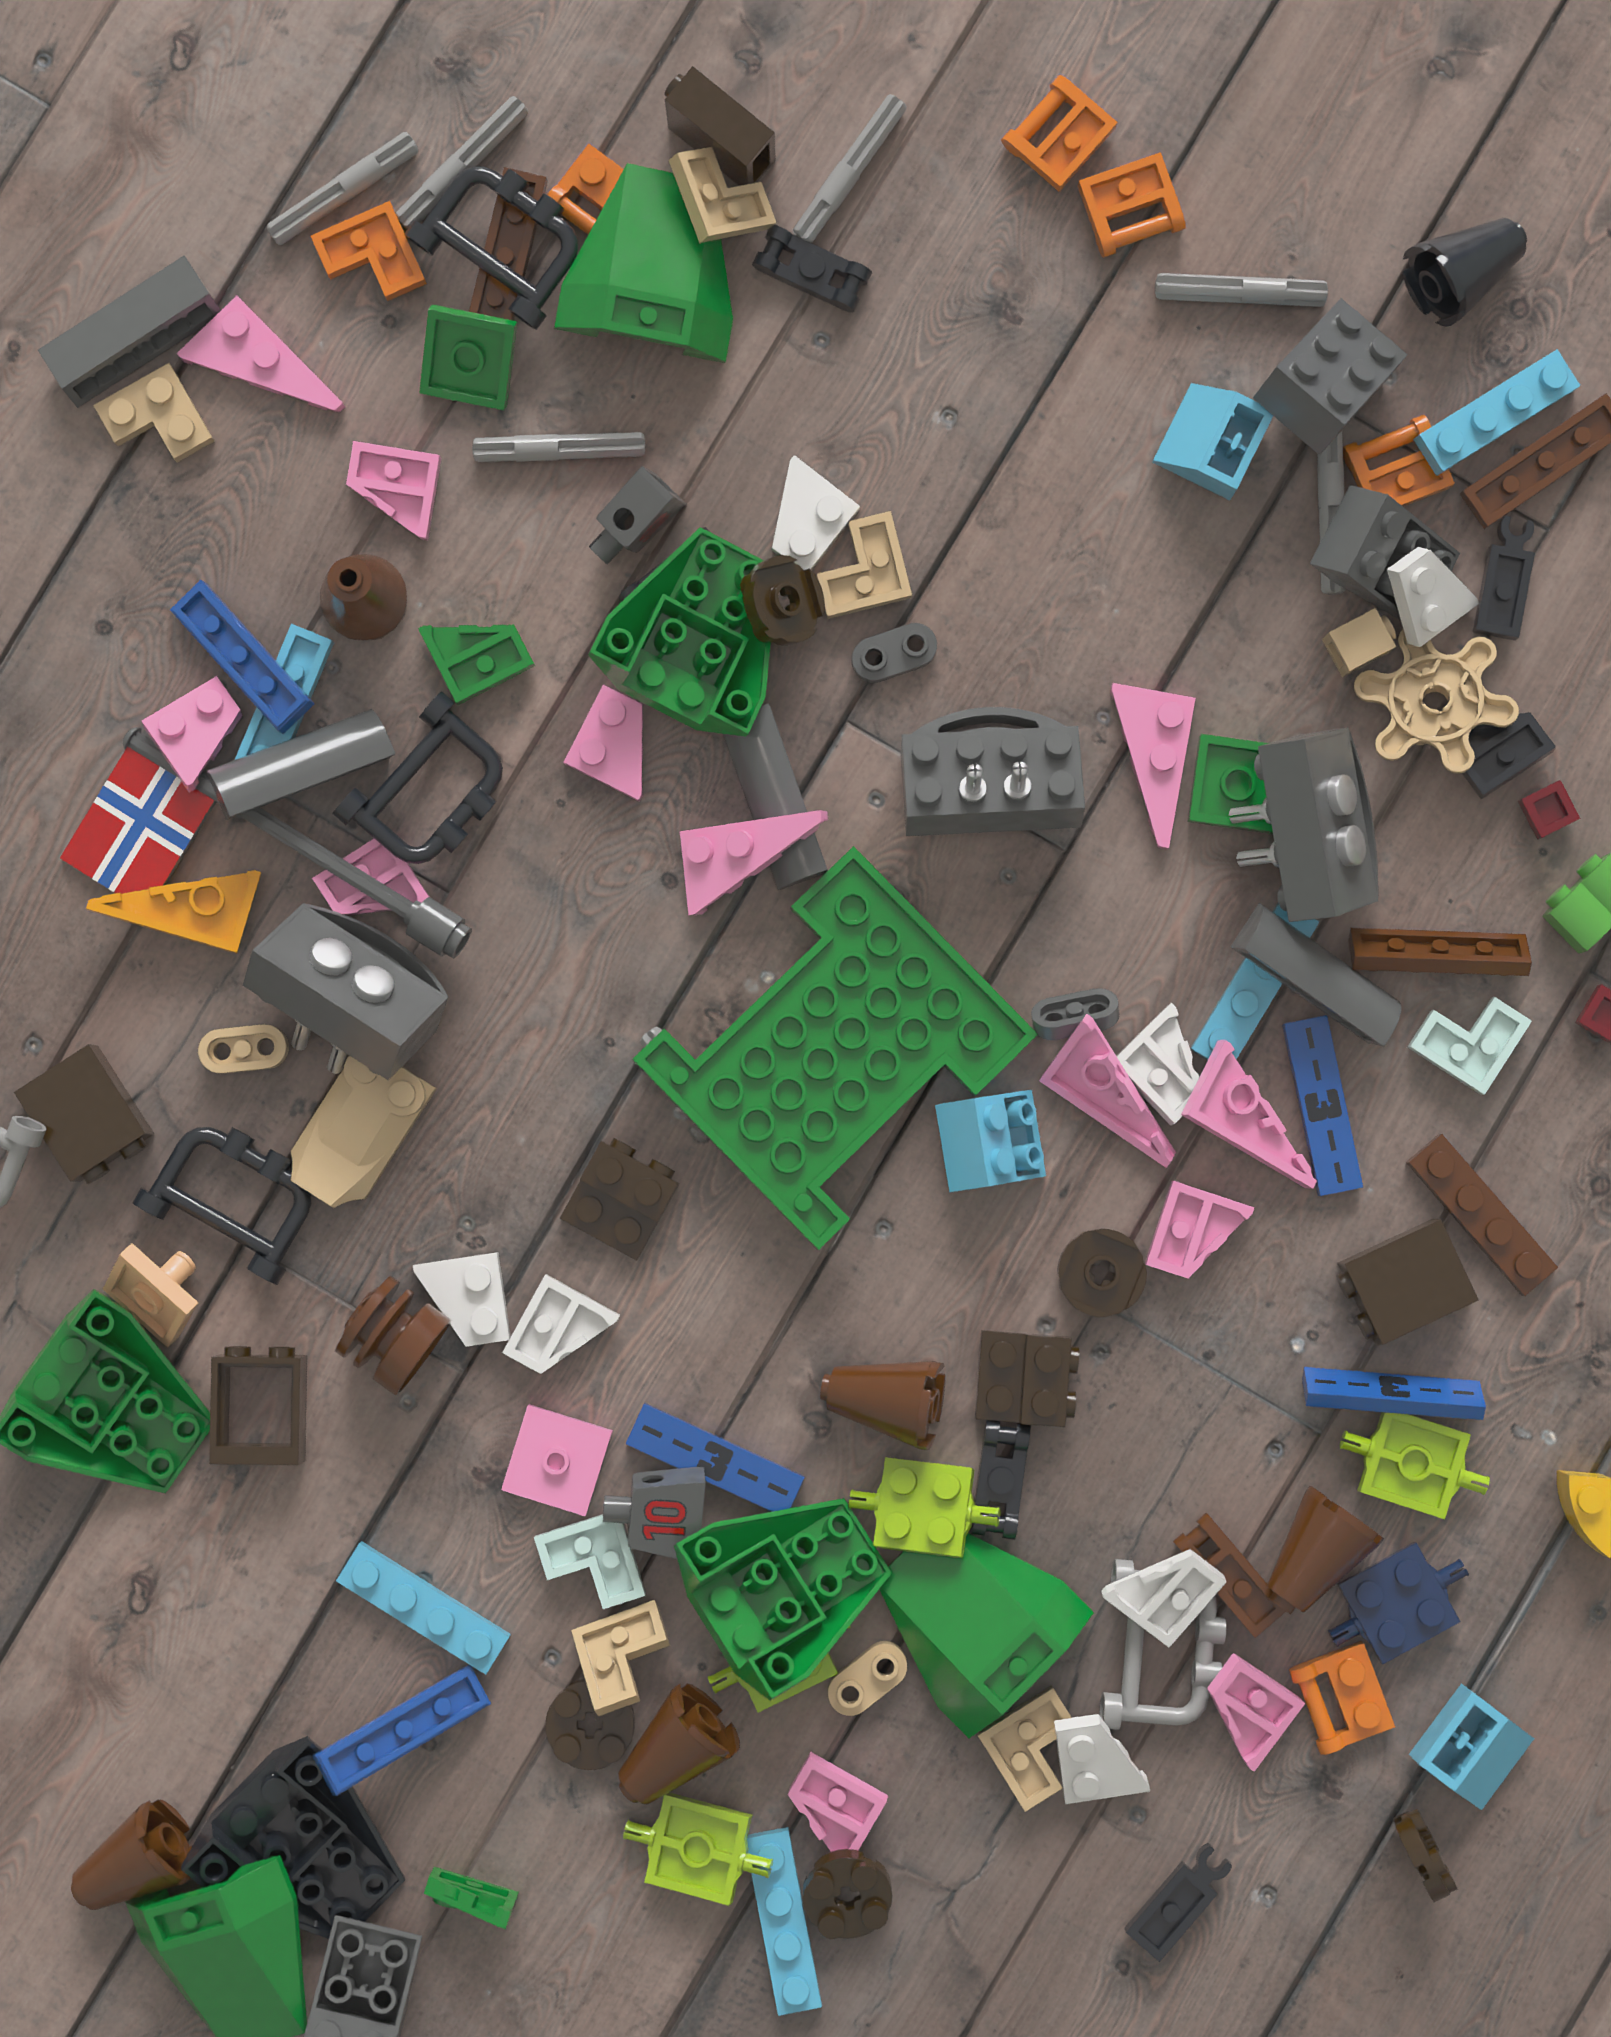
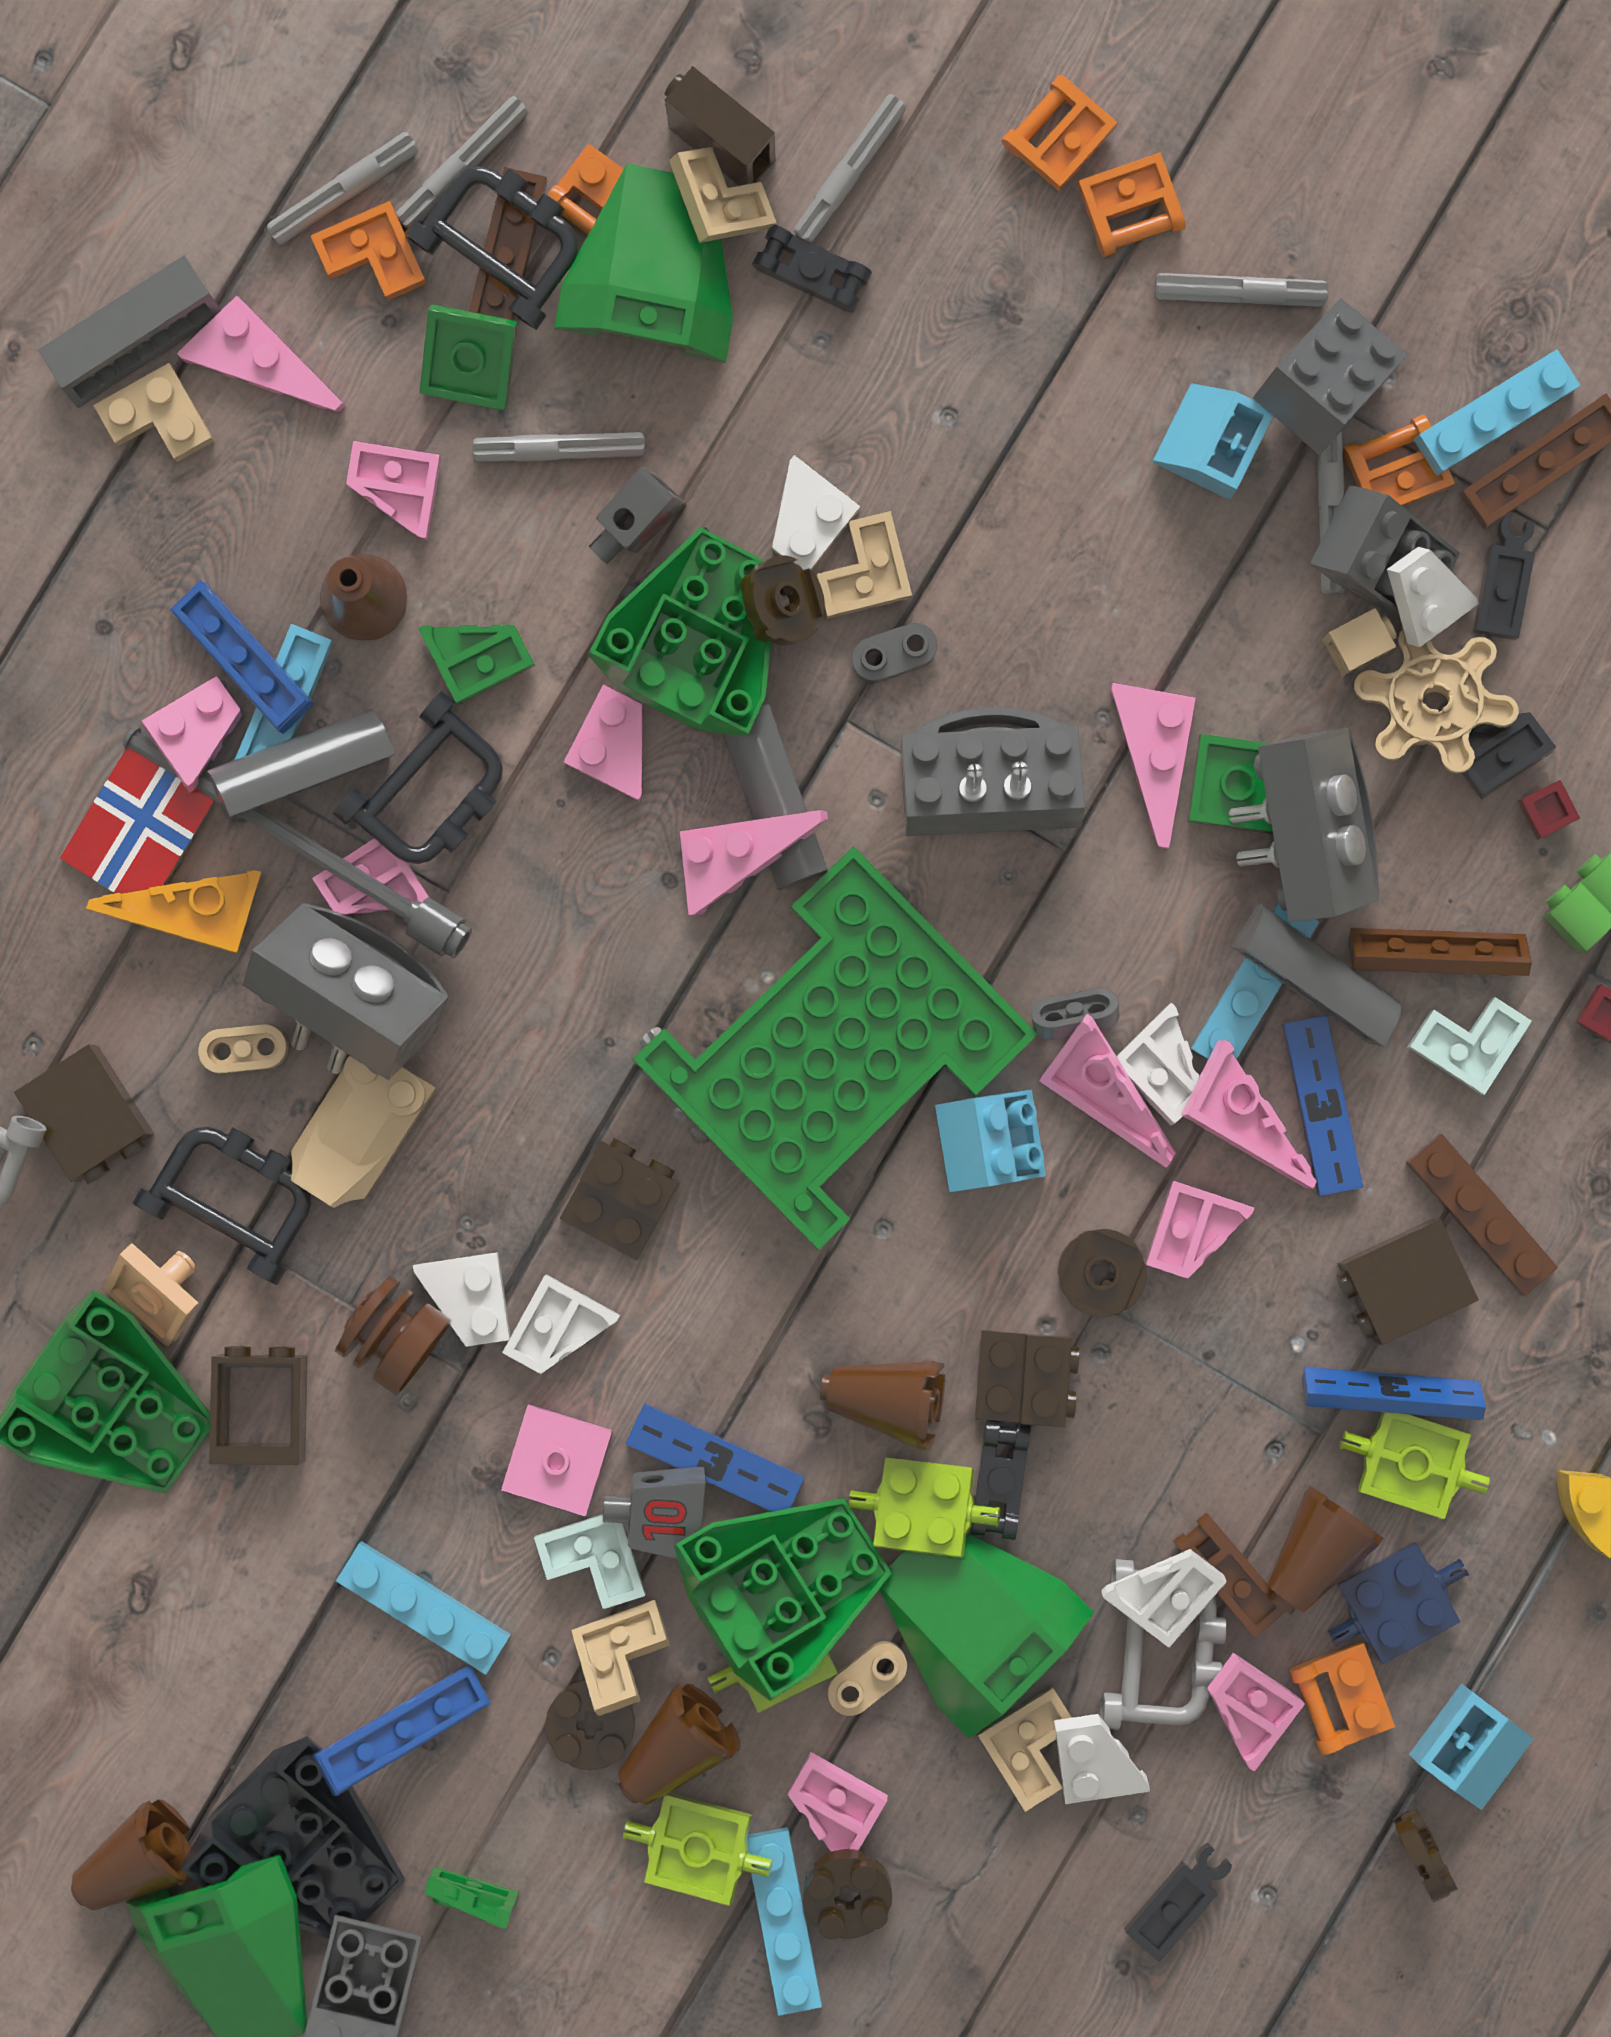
(1461, 267): black cone -> none

